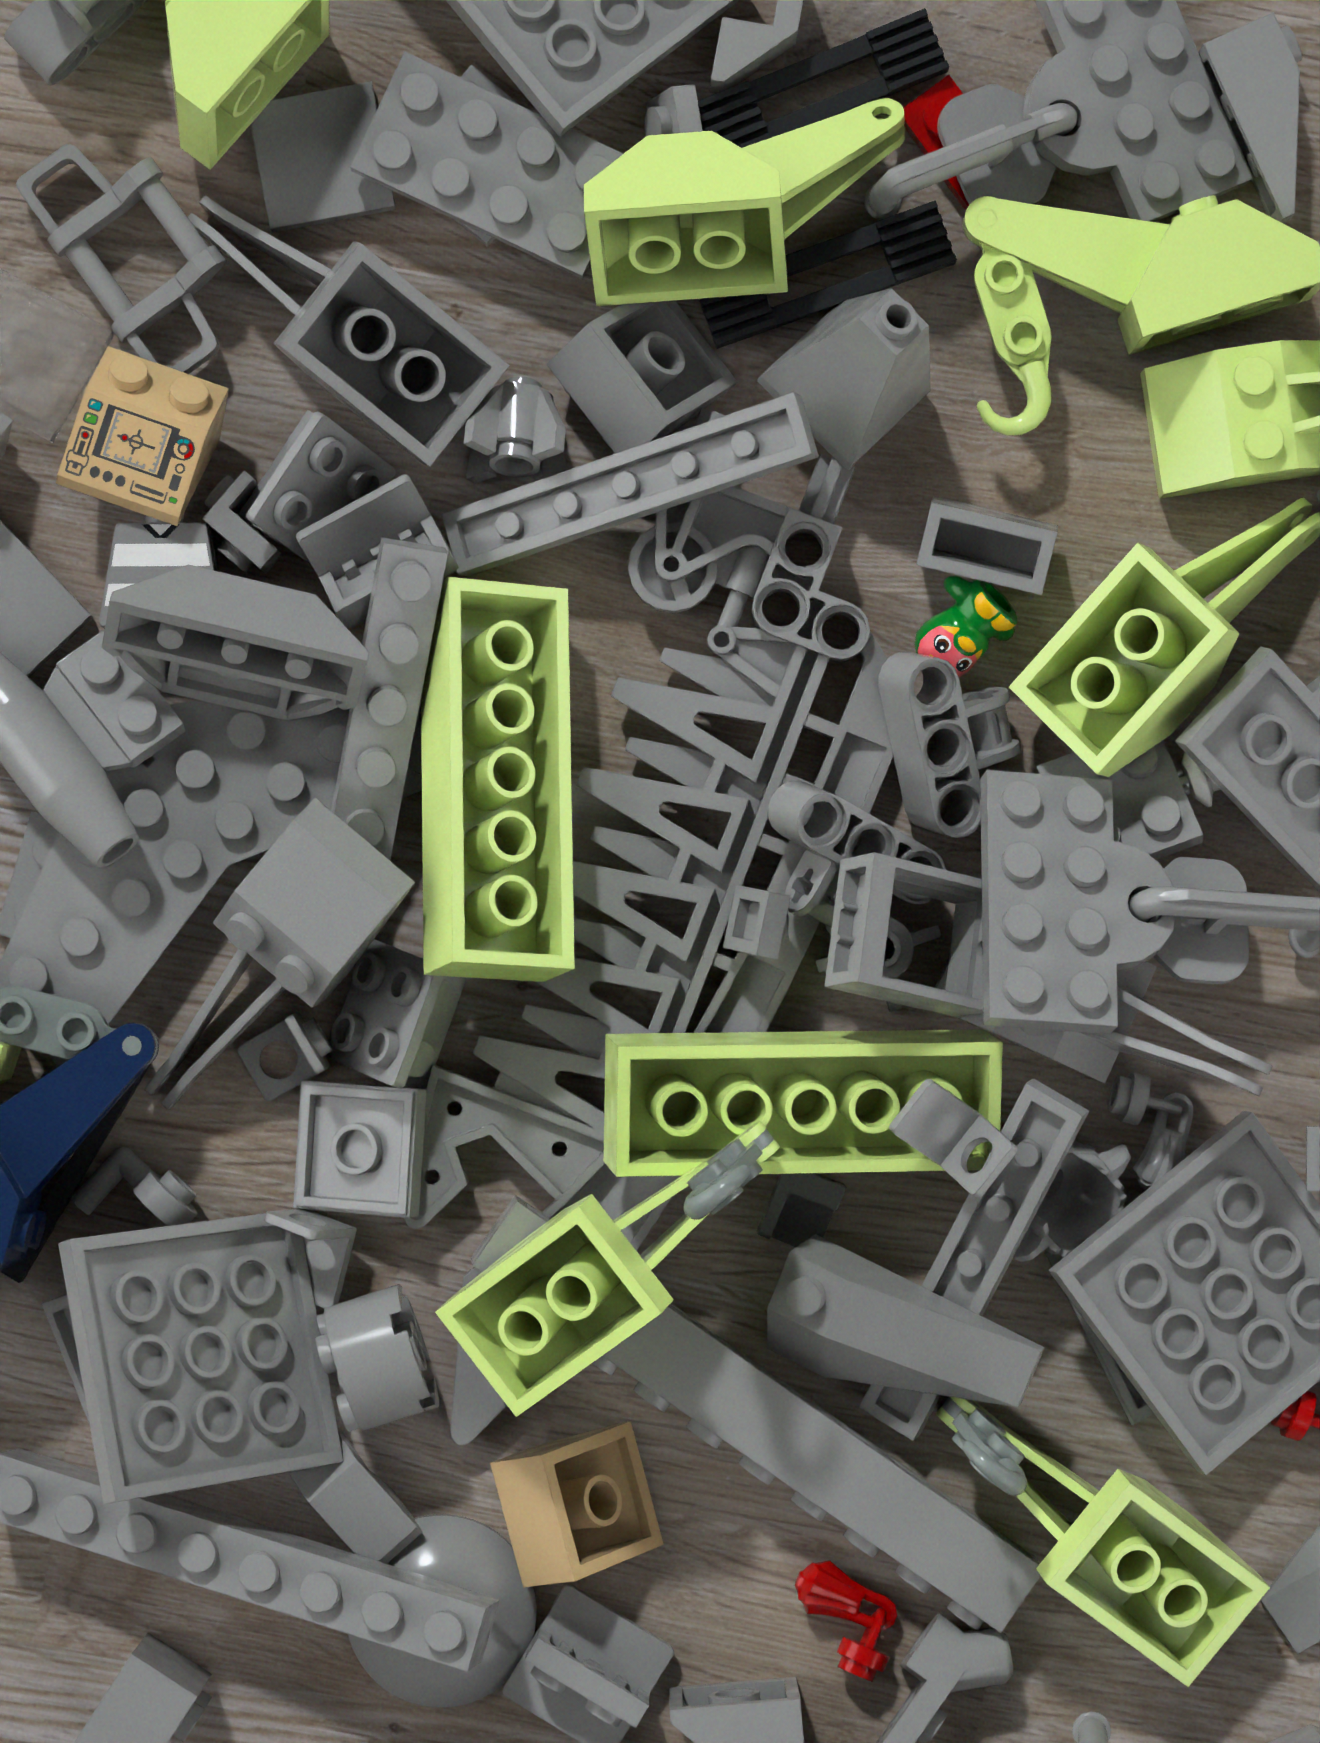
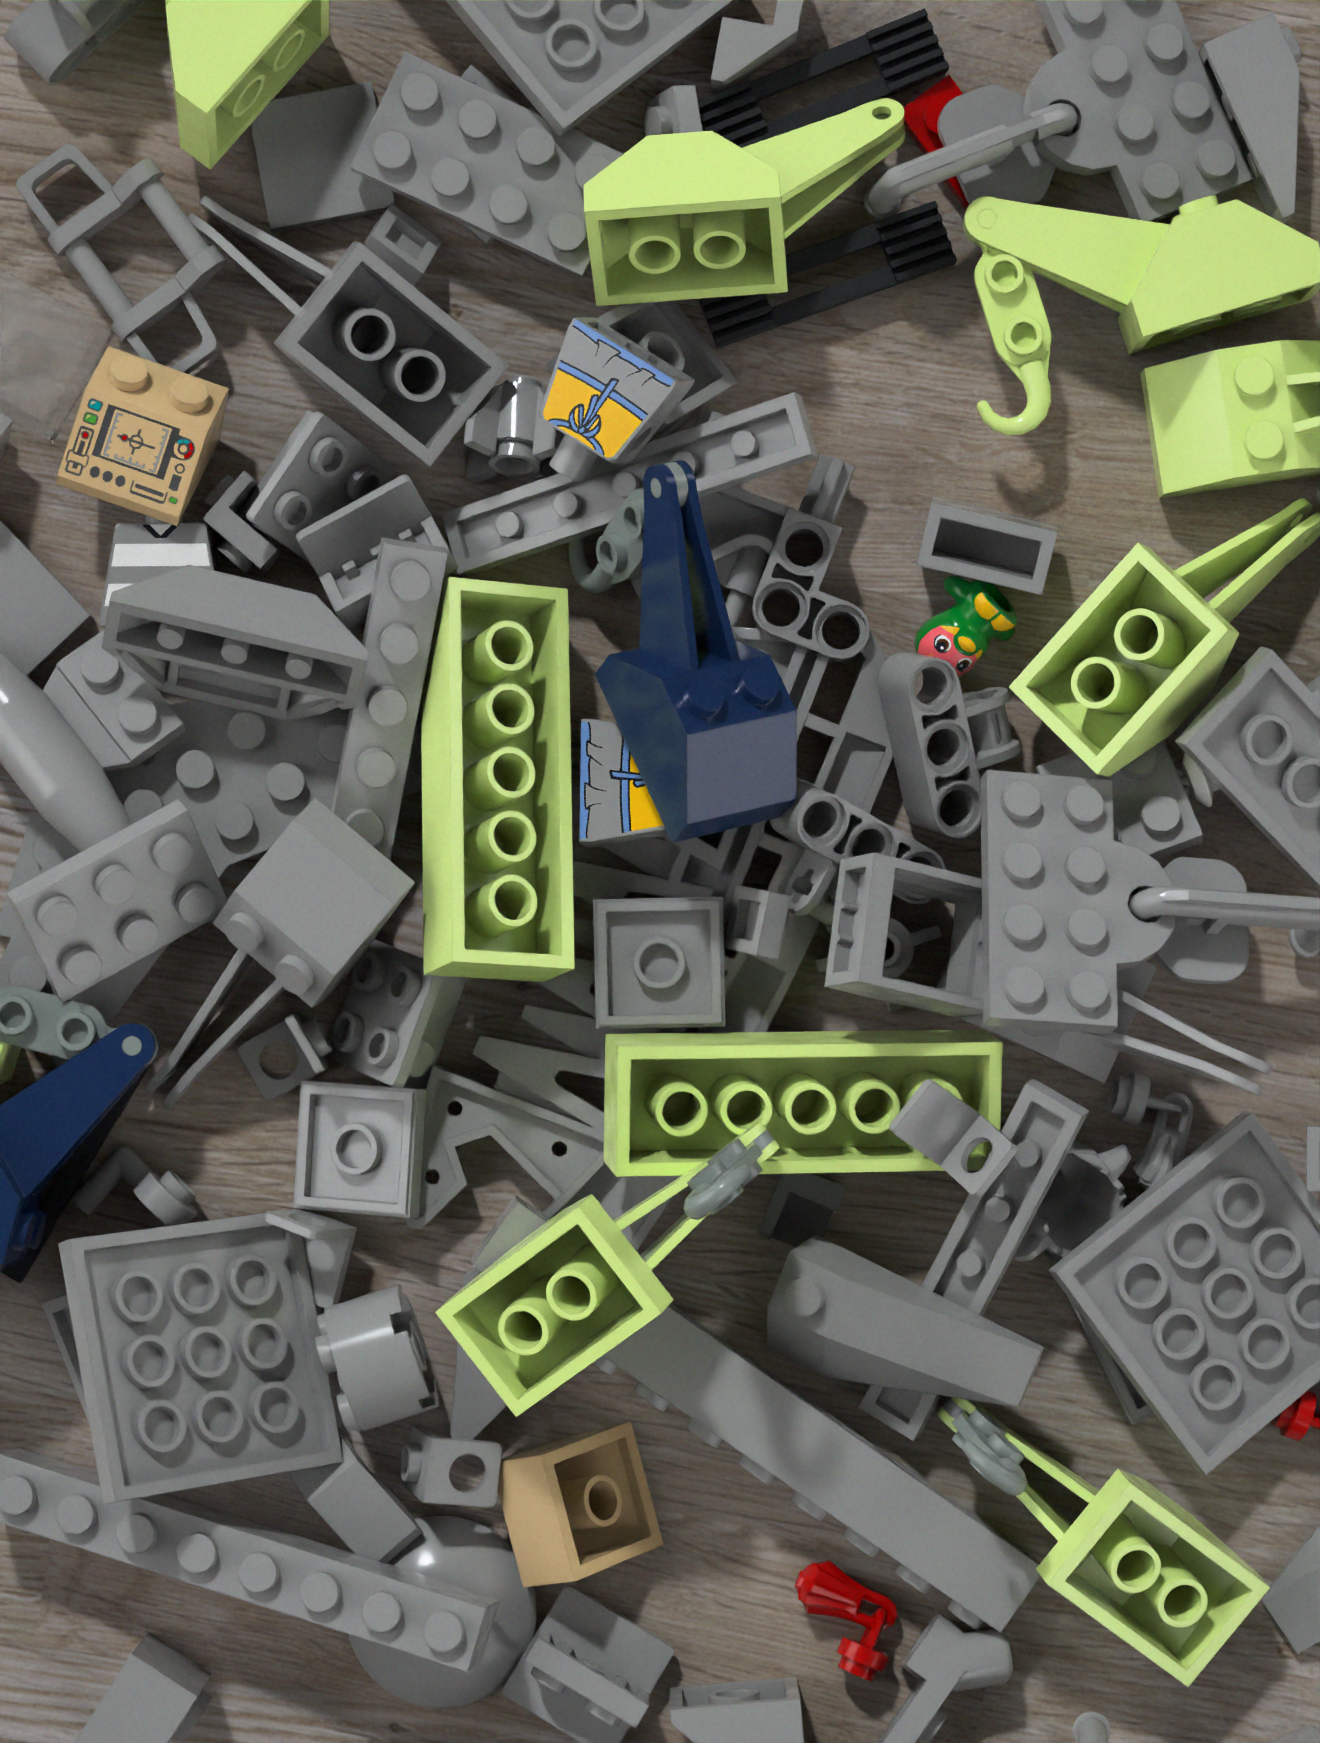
(119, 900): none -> light grey plate
(402, 244): none -> light grey tile
(427, 1465): none -> light grey bracket
(606, 397): none -> torso
(612, 791): none -> torso
(659, 962): none -> light grey plate
(692, 701): none -> dark blue slope
(856, 372): light grey slope -> none

